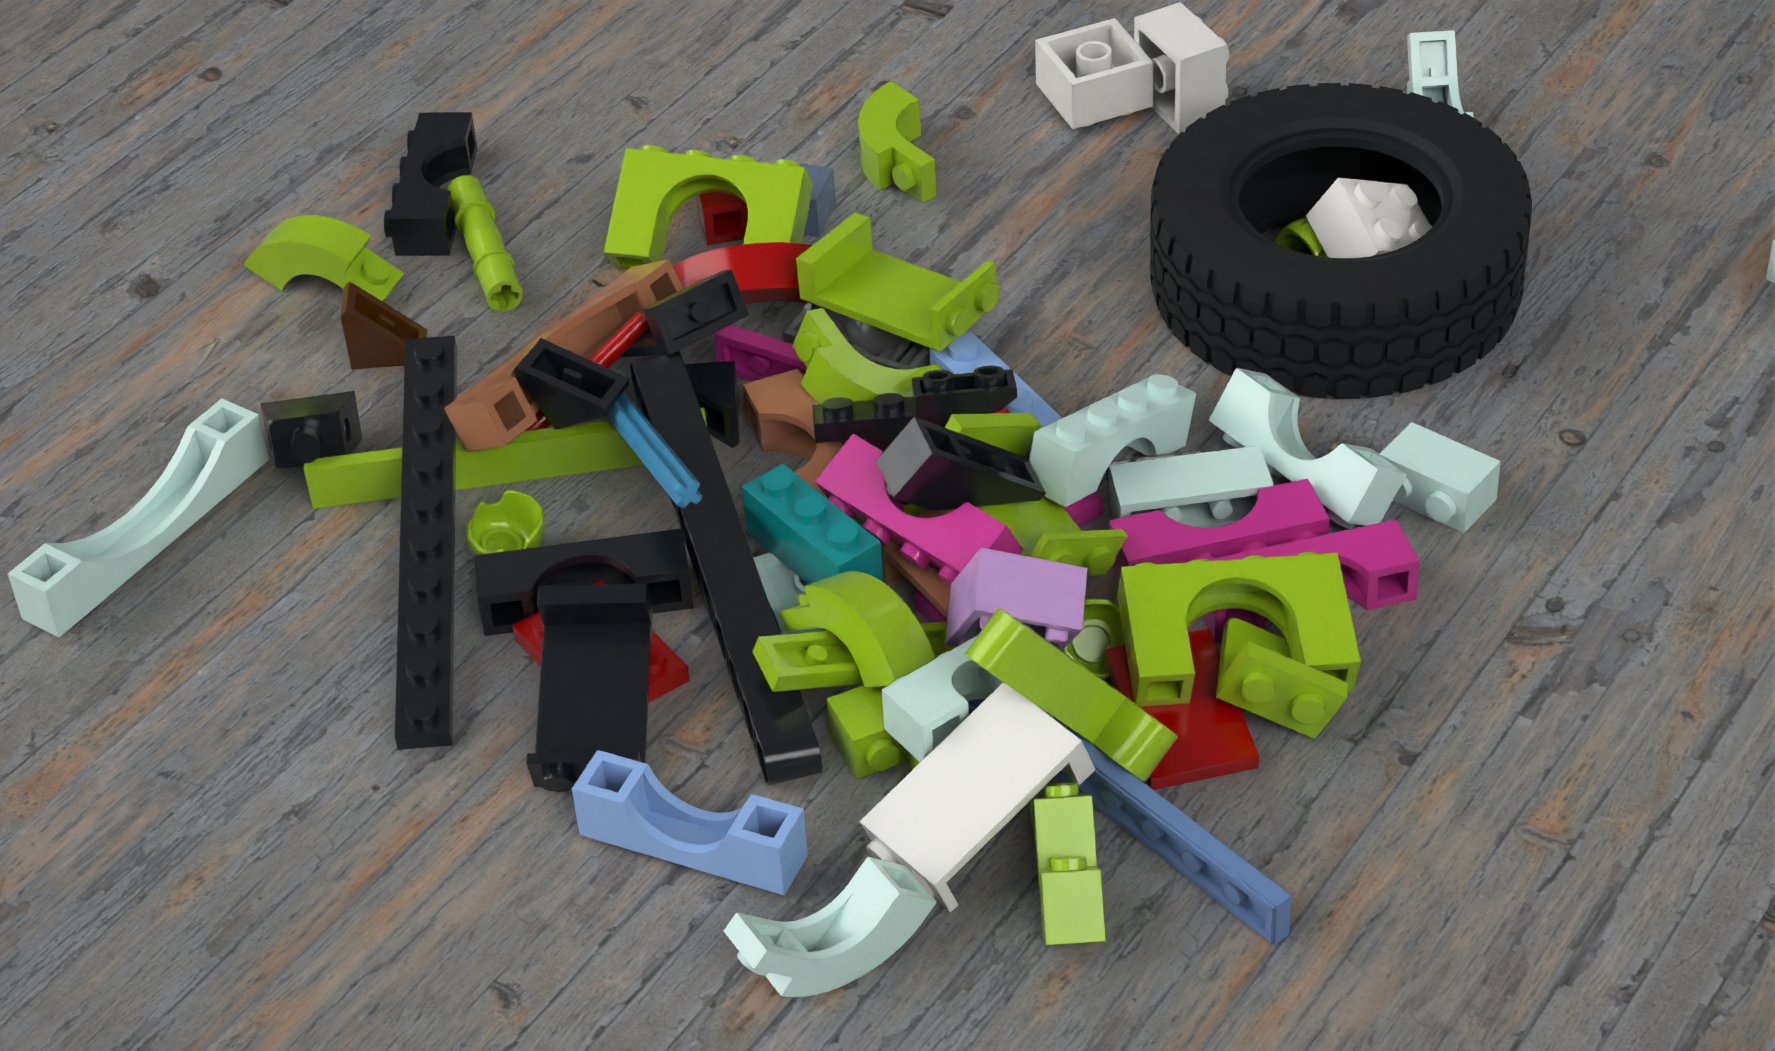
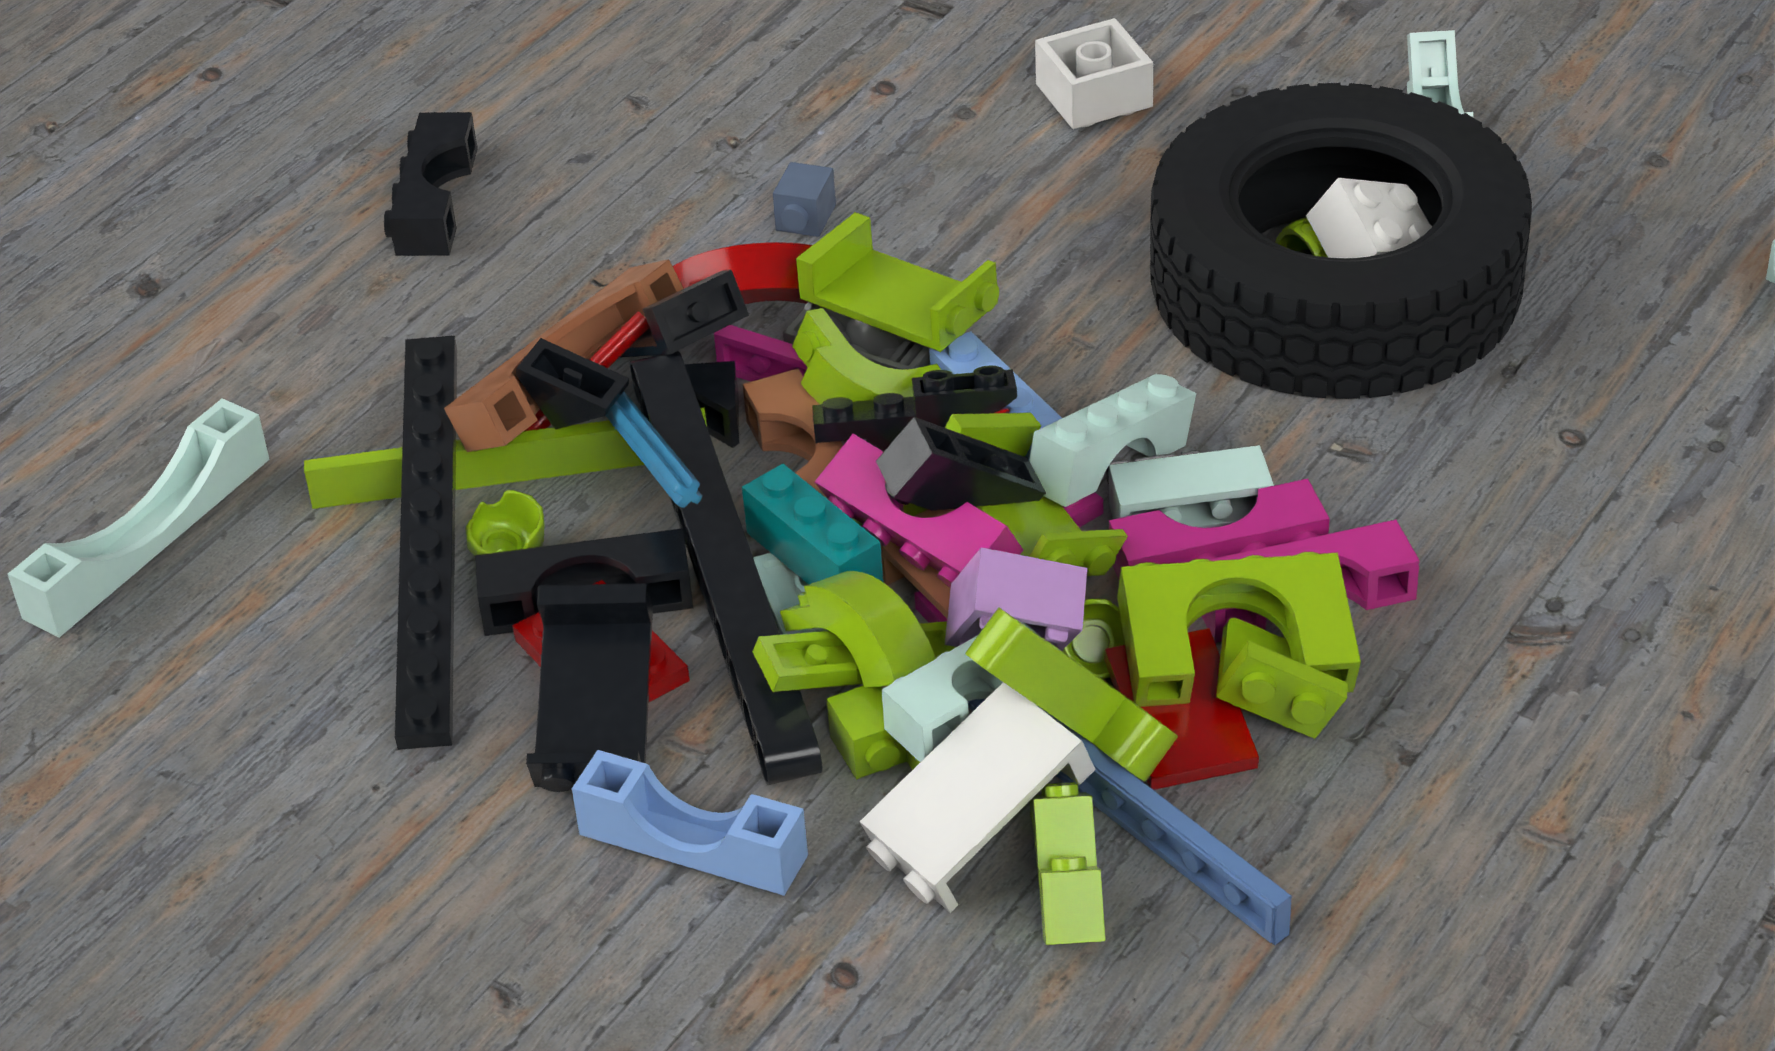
(311, 428): black torso -> none
(322, 249): lime arch -> none
(375, 330): reddish brown slope -> none
(485, 244): lime piece -> none
(659, 182): lime arch -> none
(722, 217): red brick -> none
(840, 941): light aqua arch -> none
(887, 157): lime arch -> none
(1186, 64): white brick -> none
(1348, 481): light aqua arch -> none
(1443, 477): light aqua brick -> none

